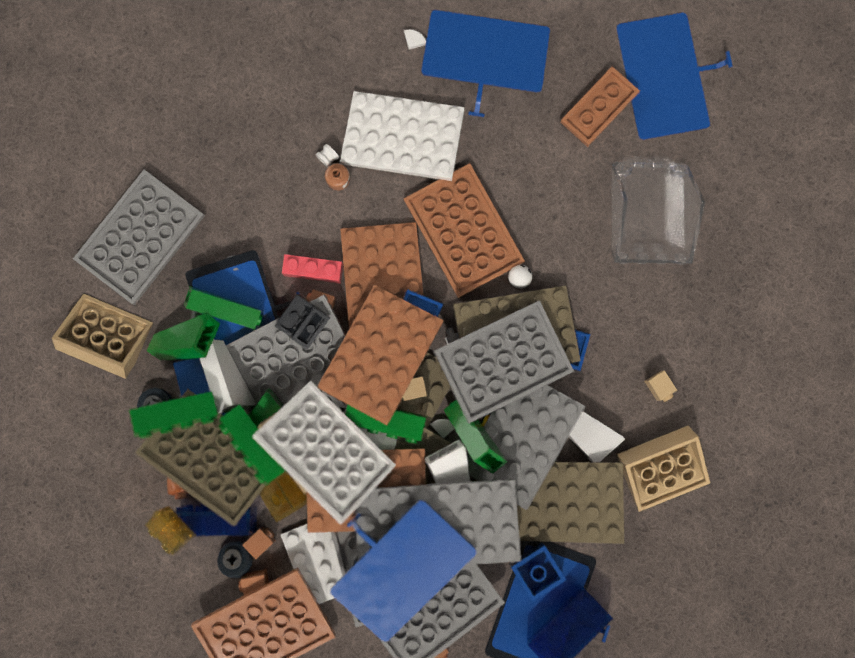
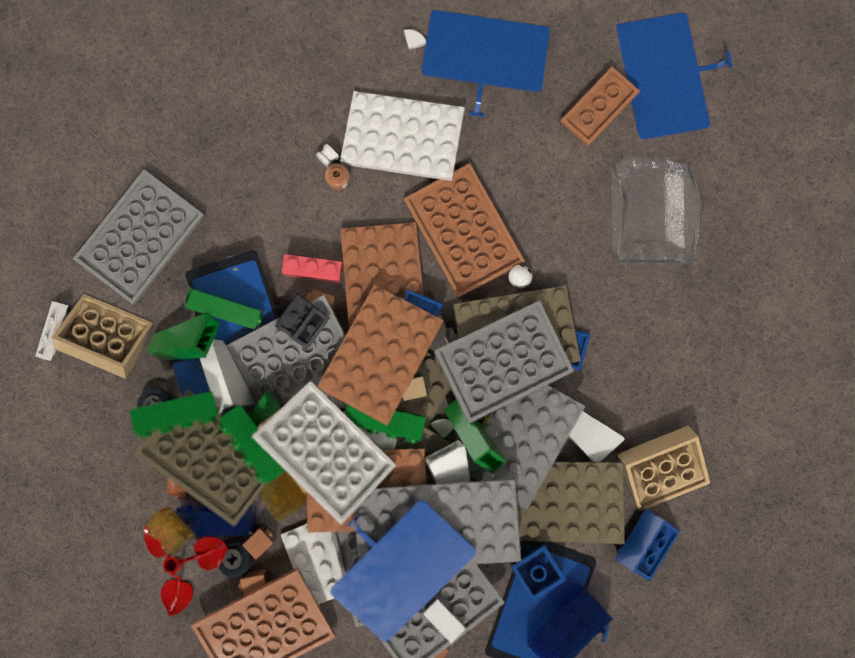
(54, 320): none -> white plate
(178, 594): none -> red plant
(444, 620): none -> white tile
(647, 545): none -> blue slope
(661, 386): tan brick -> none

